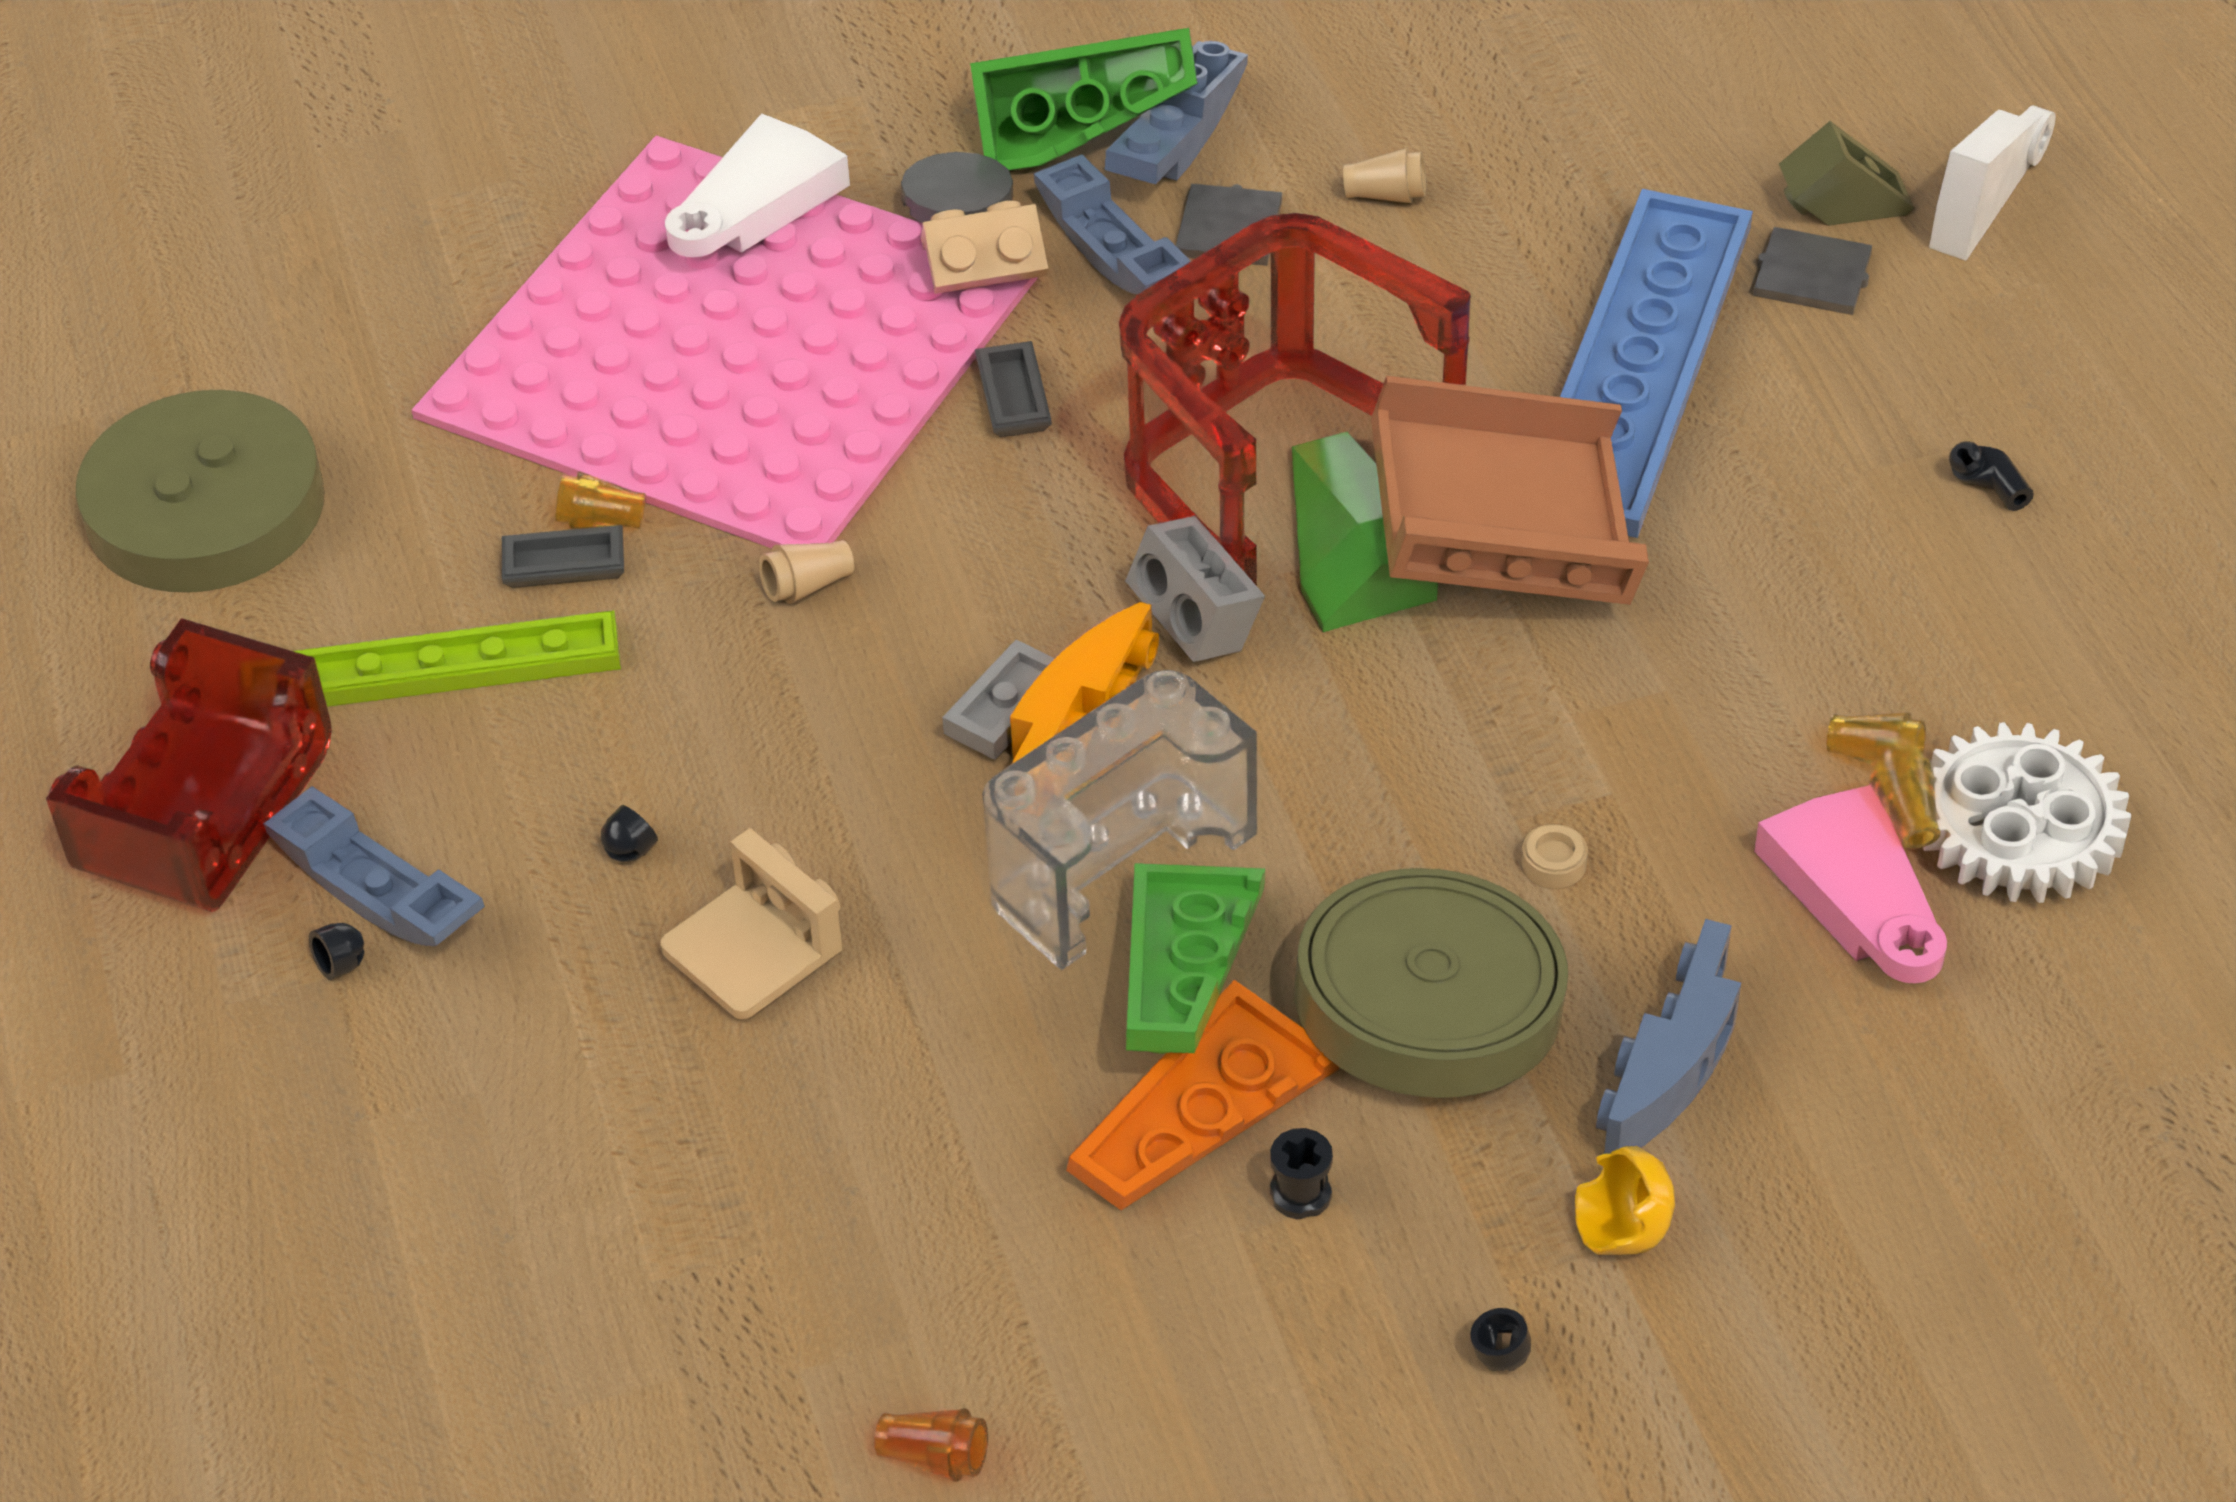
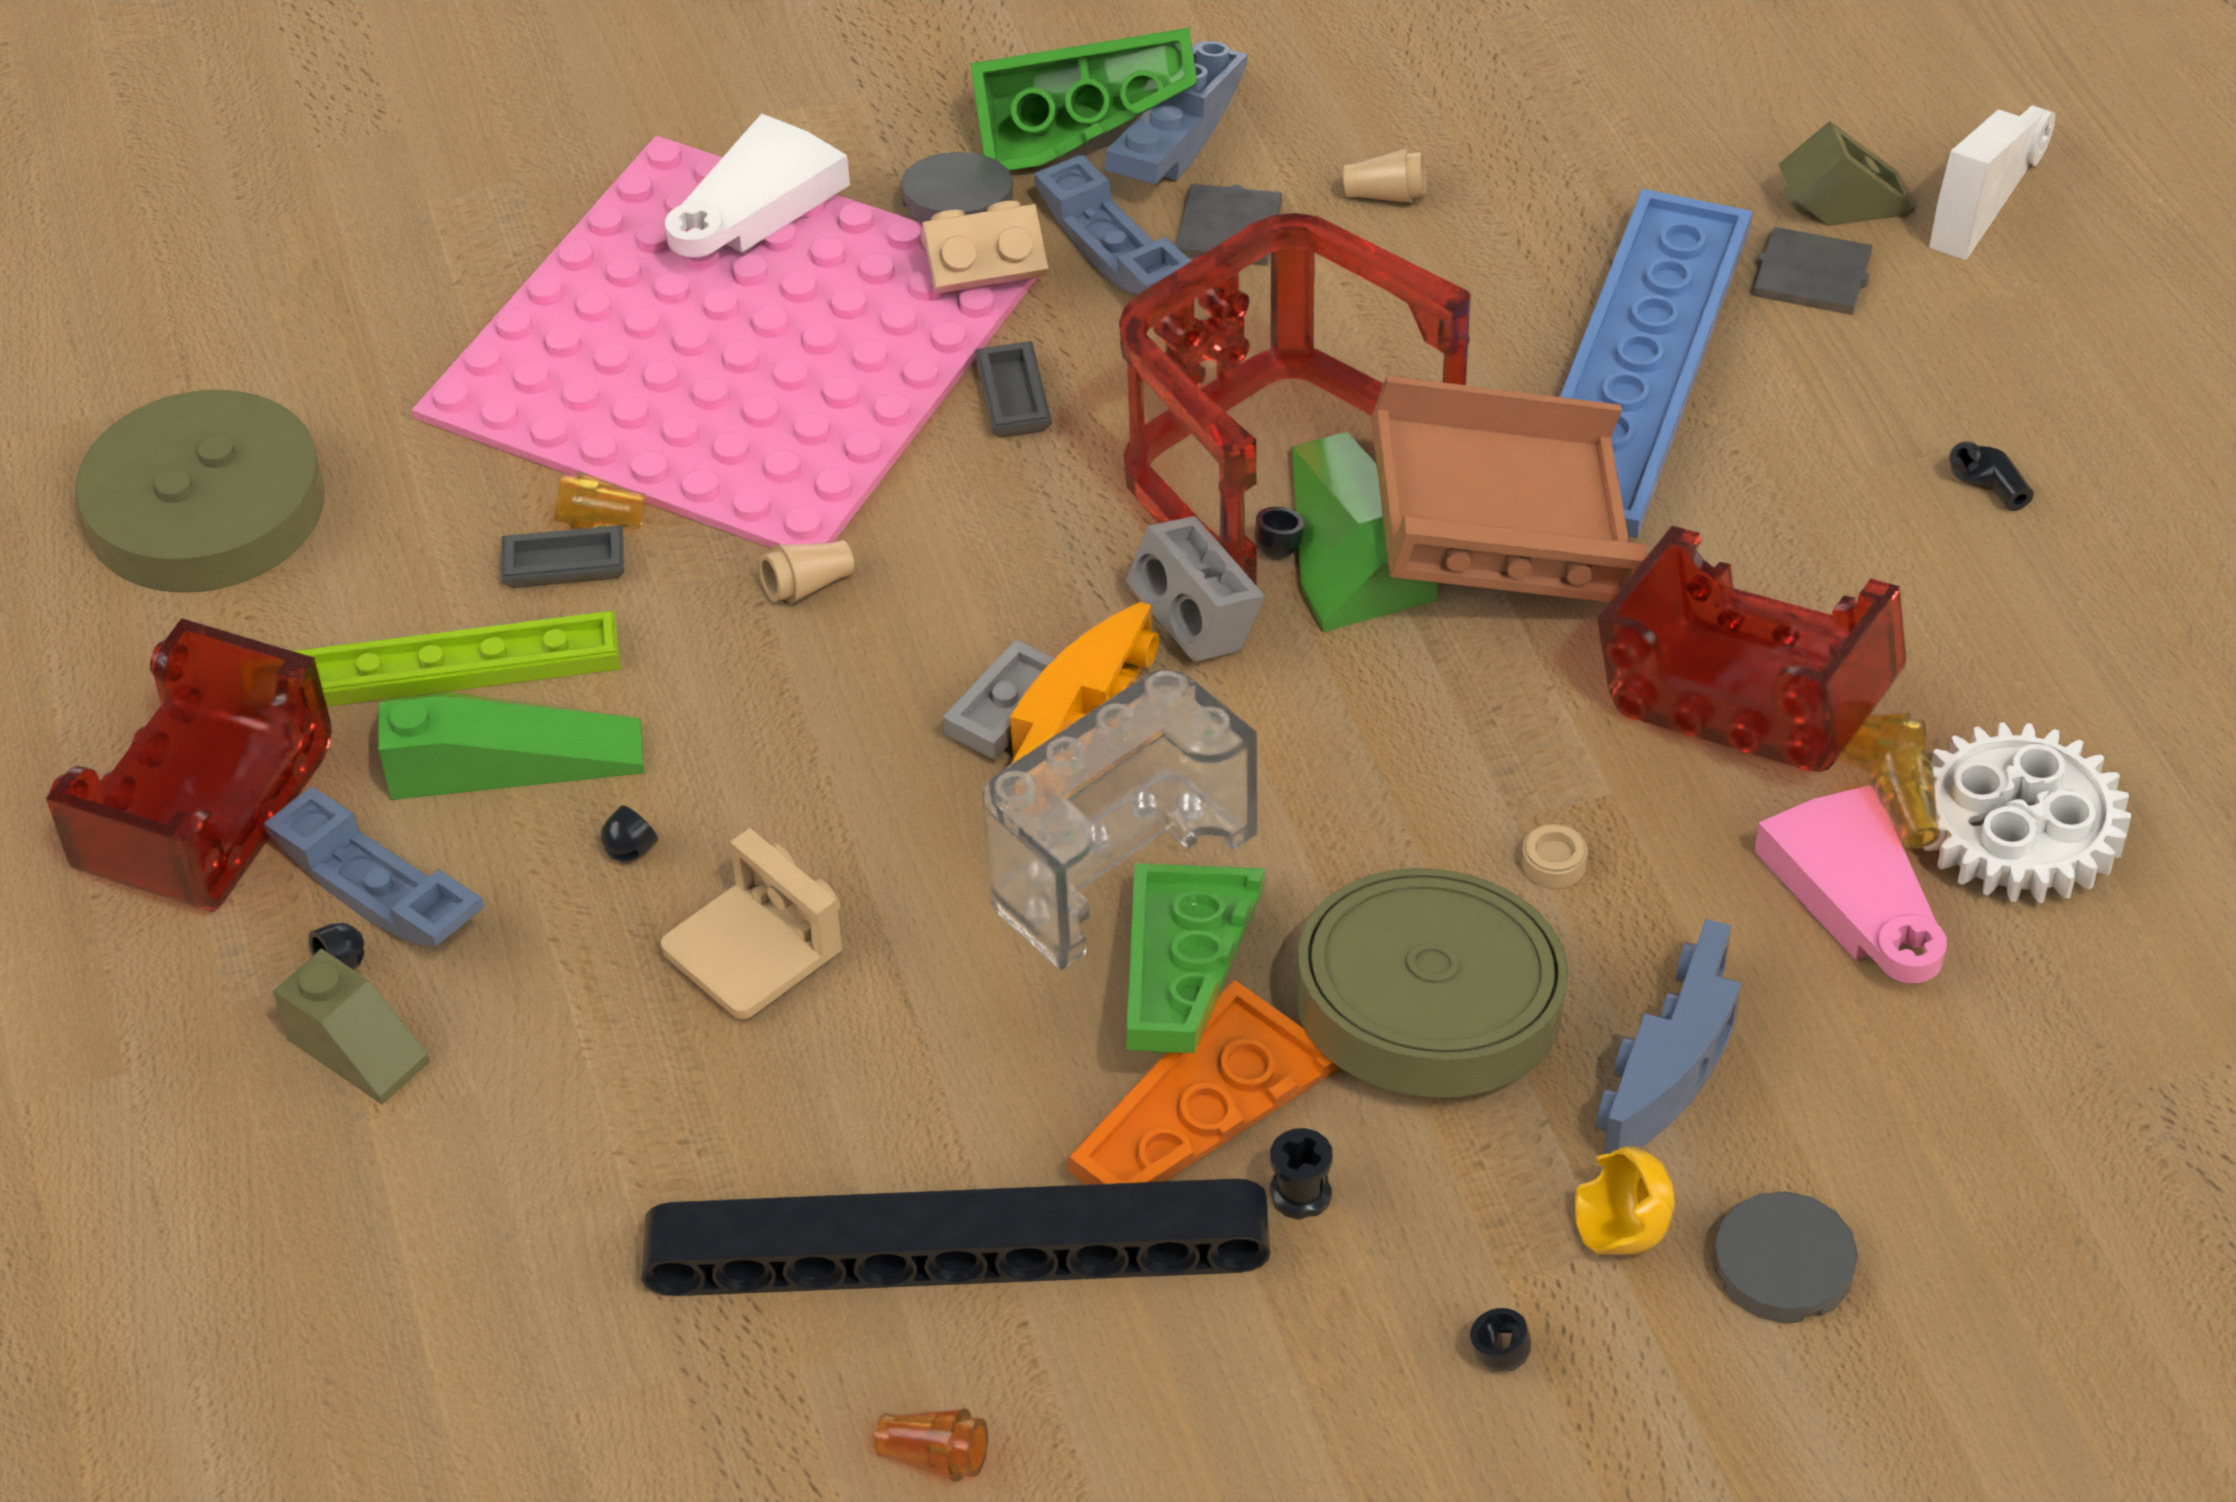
(348, 1027): none -> olive slope
(494, 743): none -> bright green wedge
(955, 1237): none -> black beam
(1278, 531): none -> black hinge
(1743, 665): none -> clear red windscreen
(1785, 1256): none -> dark grey tile

